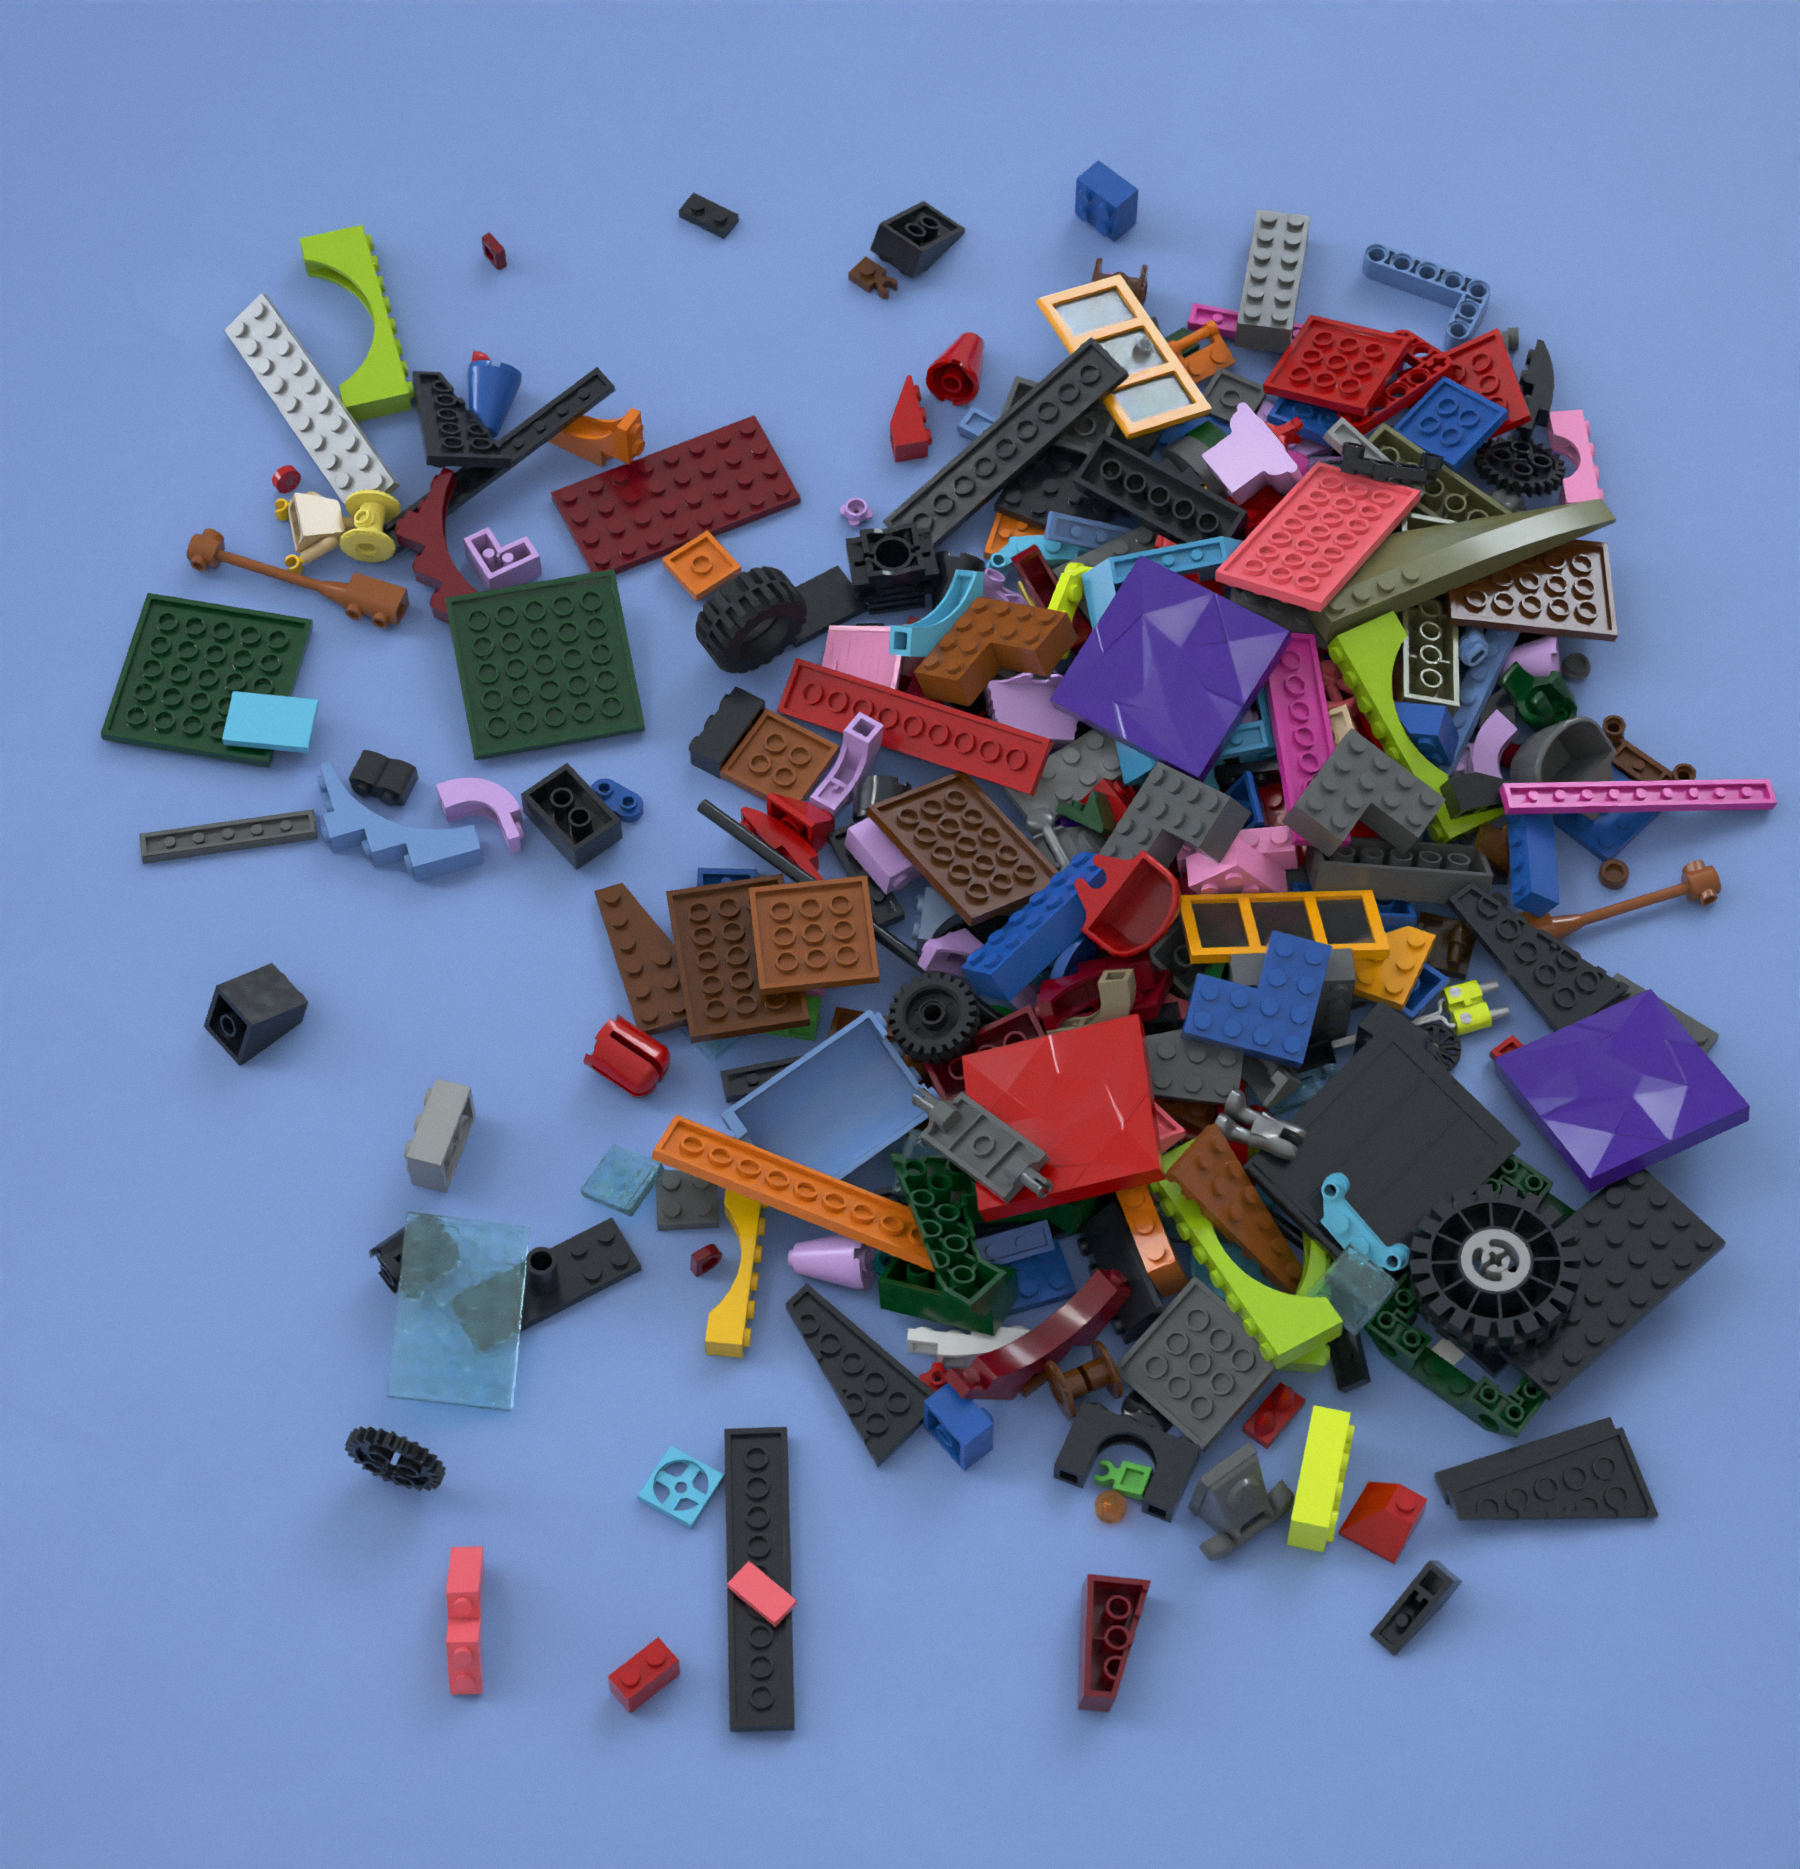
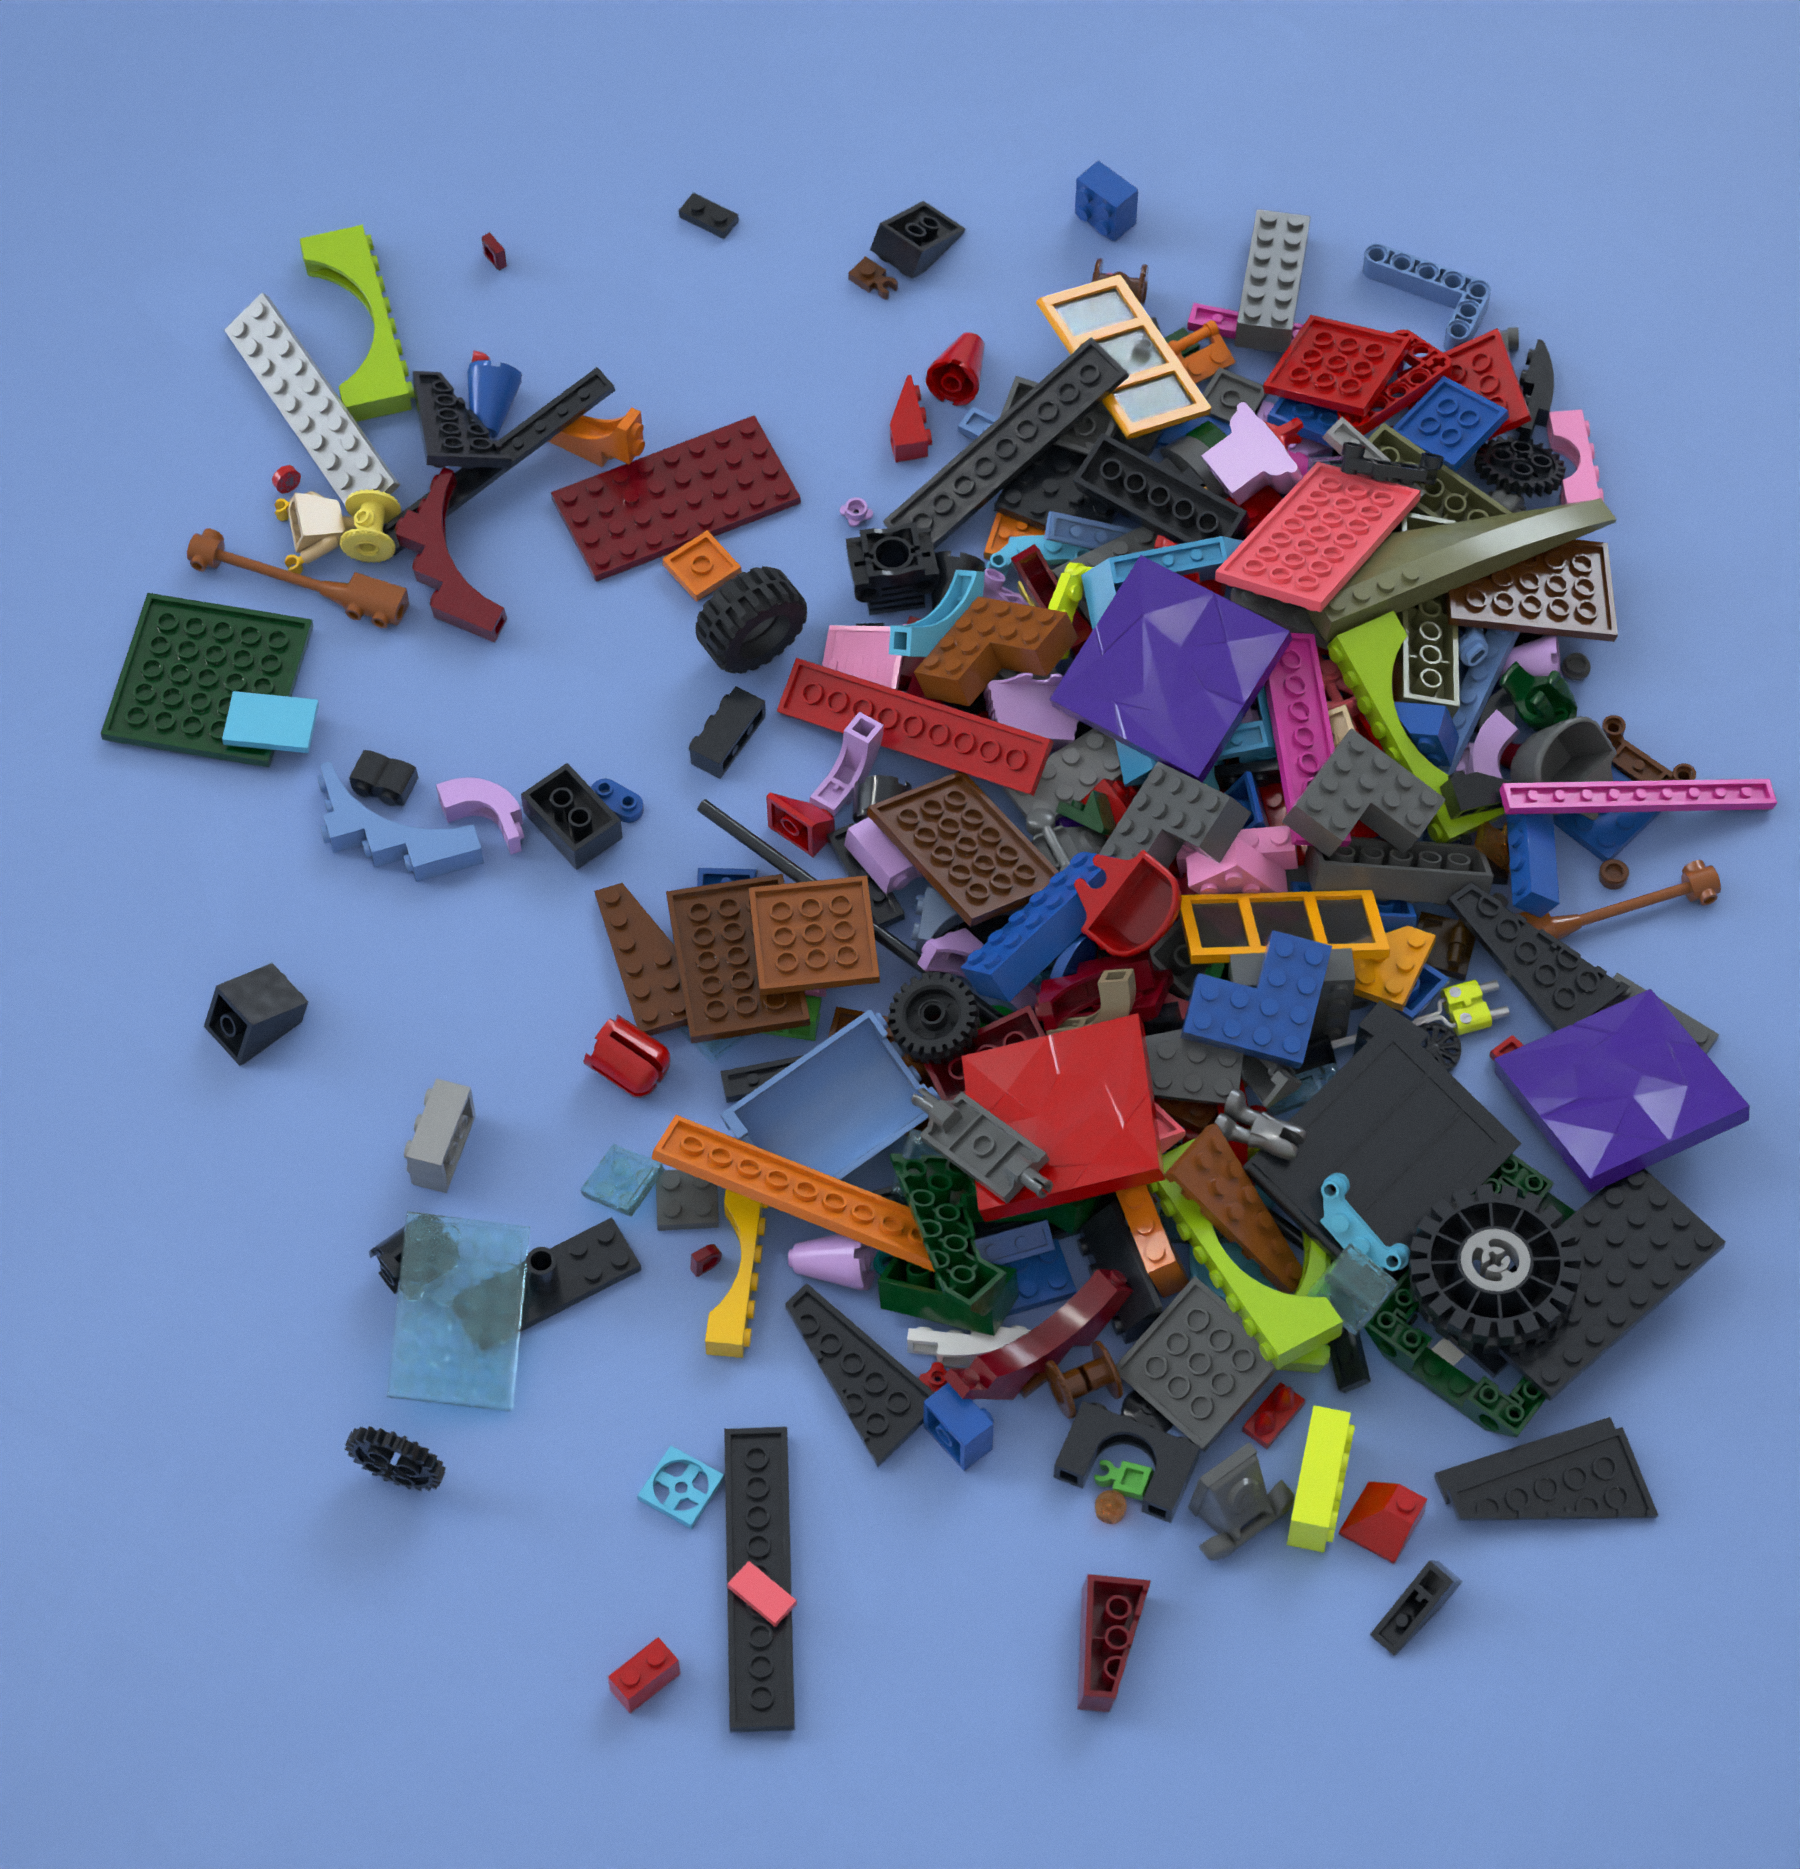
(228, 836): dark grey tile -> none
(464, 1626): coral arch -> none
(499, 565): lavender brick -> none
(544, 664): dark green plate -> none
(779, 758): dark orange plate -> none
(782, 839): red slope -> none
(829, 602): black tile -> none

